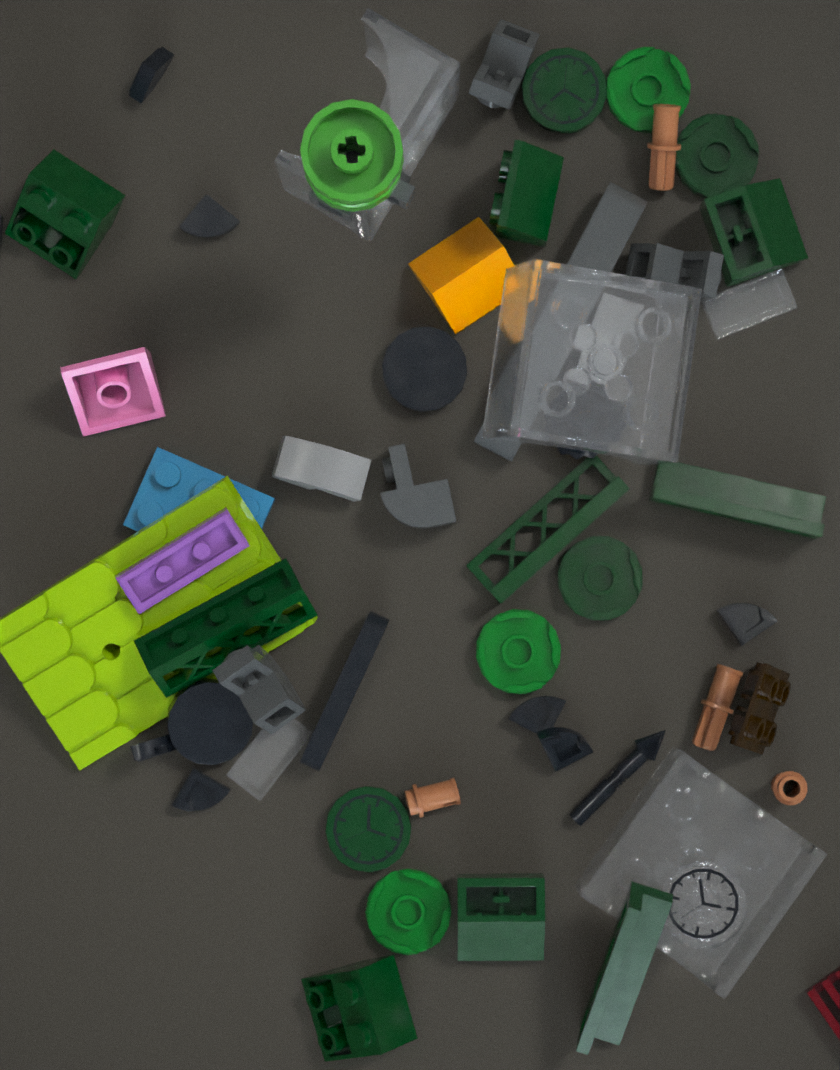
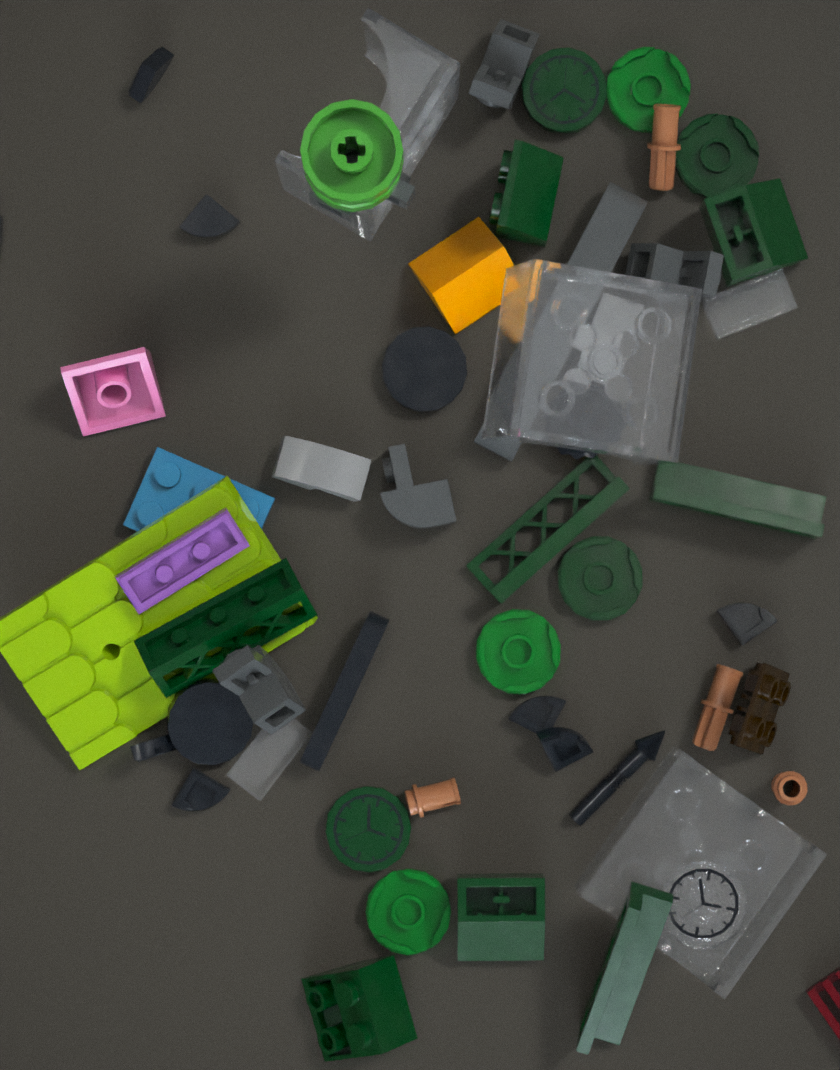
(64, 213): dark green slope -> none

